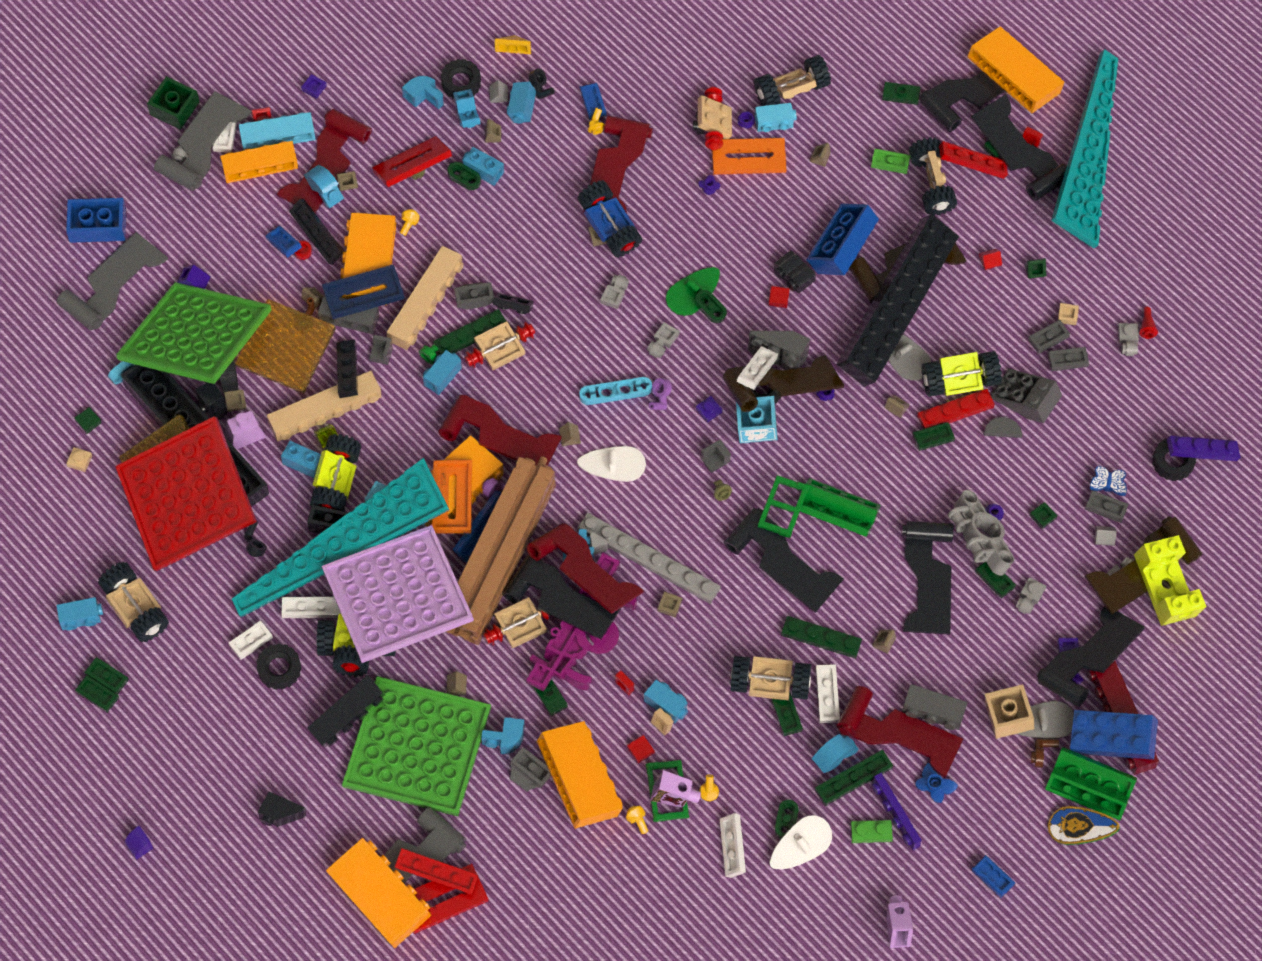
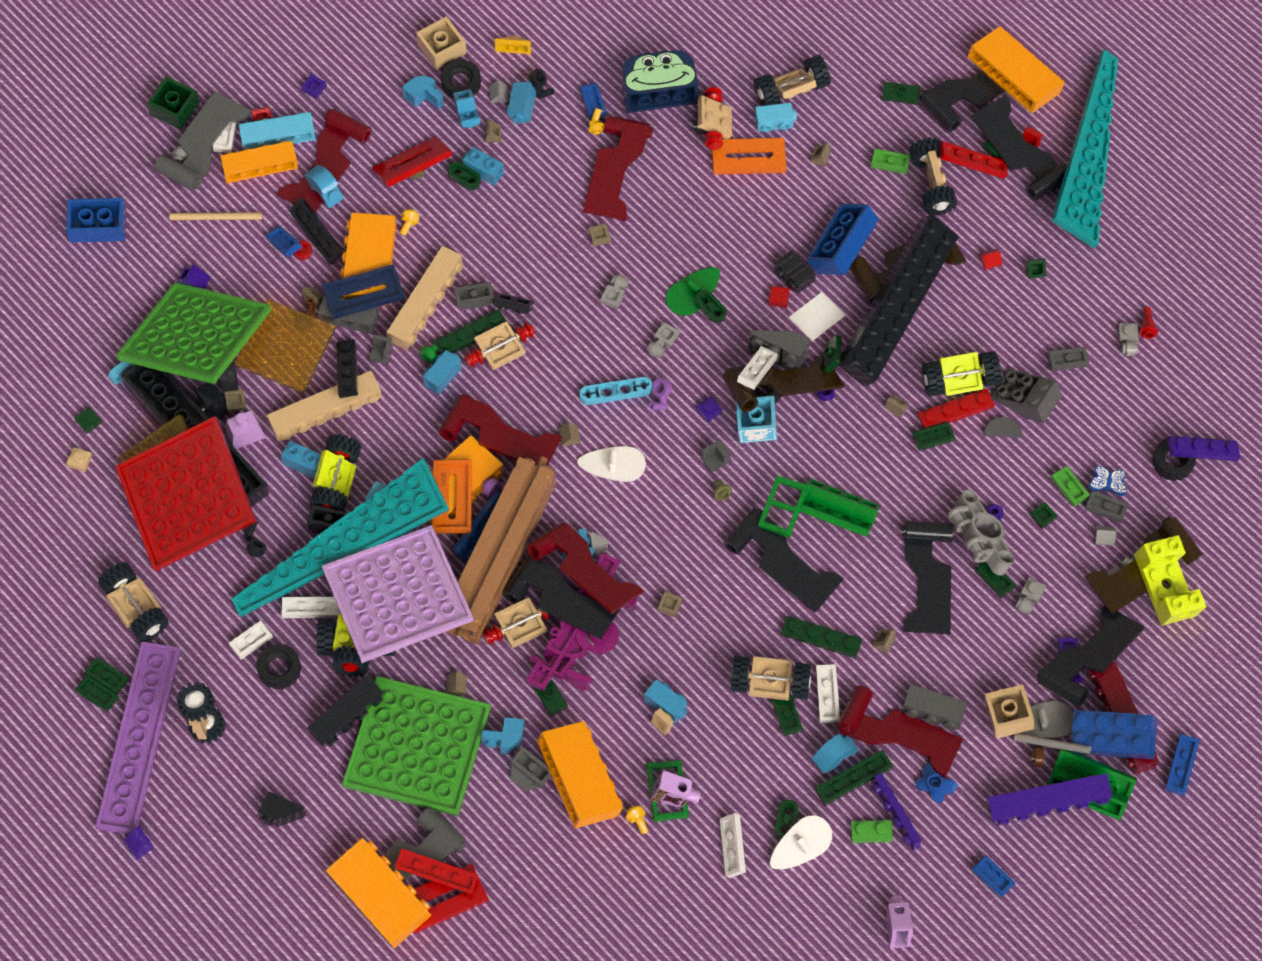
(79, 613): dark azure brick -> none
(109, 279): dark grey door -> none
(138, 738): none -> medium lavender plate
(198, 705): none -> black plate
(216, 216): none -> tan piece
(323, 434): clear neon green slope -> none
(347, 181): dark tan slope -> none
(441, 43): none -> tan brick
(609, 219): plate -> none
(624, 682): red tile -> none
(640, 749): red tile -> none
(652, 559): light grey plate -> none
(659, 81): none -> brick
(709, 189): dark purple plate -> none
(709, 790): yellow plate -> none
(746, 116): dark purple plate -> none
(817, 316): none -> white sticker
(832, 353): none -> dark green plate
(908, 359): light grey shield -> none
(1049, 336): dark grey plate -> none
(1050, 798): none -> dark purple brick
(1052, 743): none -> light grey piece
(1068, 313): tan plate -> none
(1070, 486): none -> bright green plate
(1080, 826): shield -> none
(1182, 764): none -> blue plate

